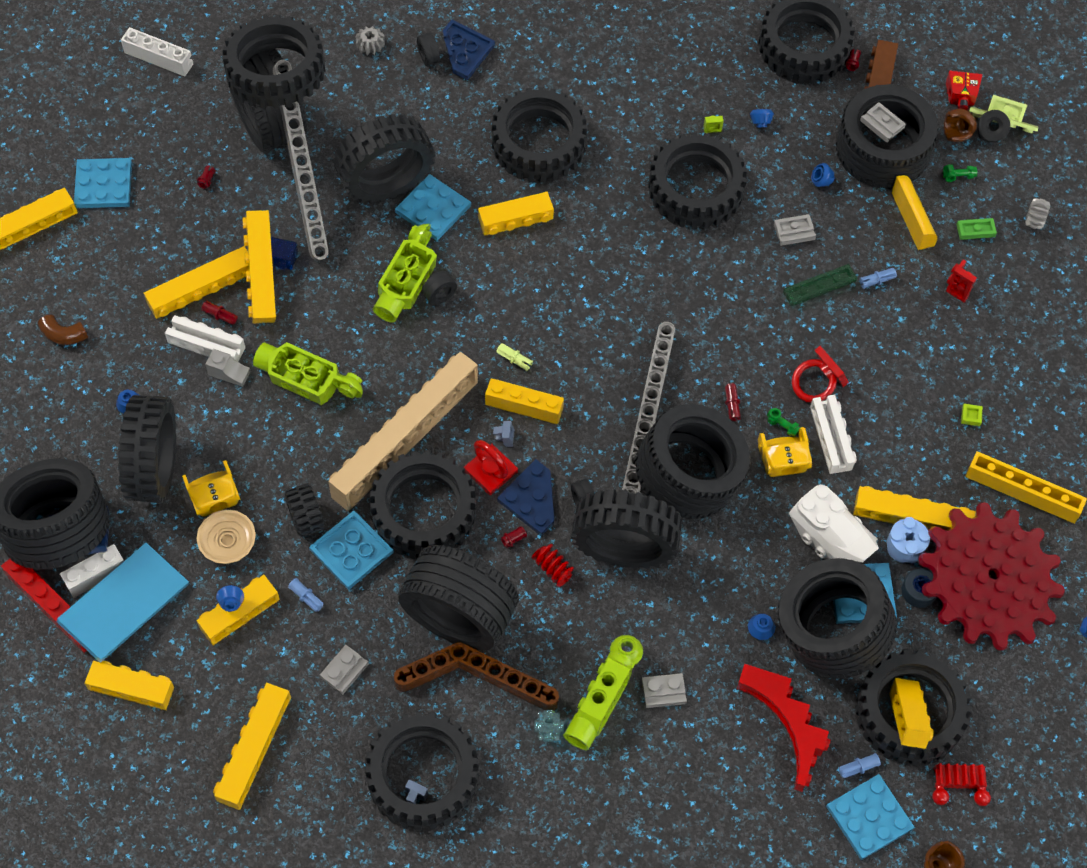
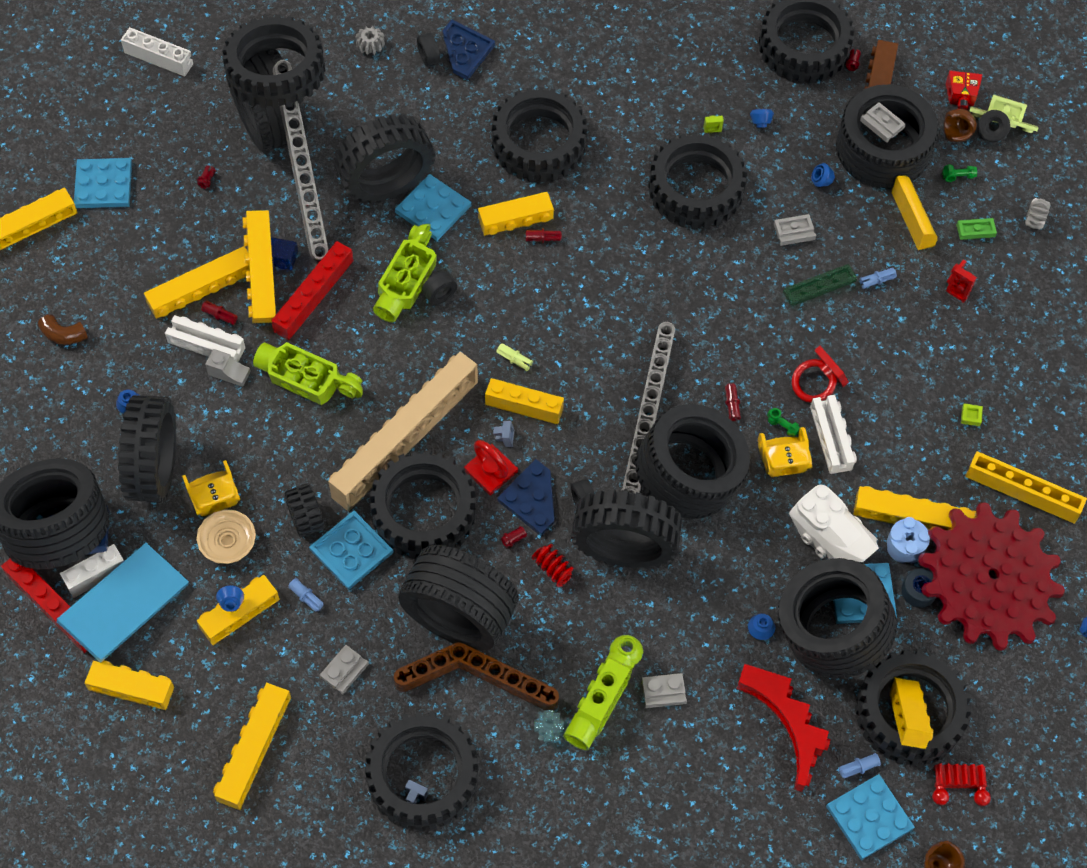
(312, 290): none -> red brick
(541, 235): none -> dark red axle

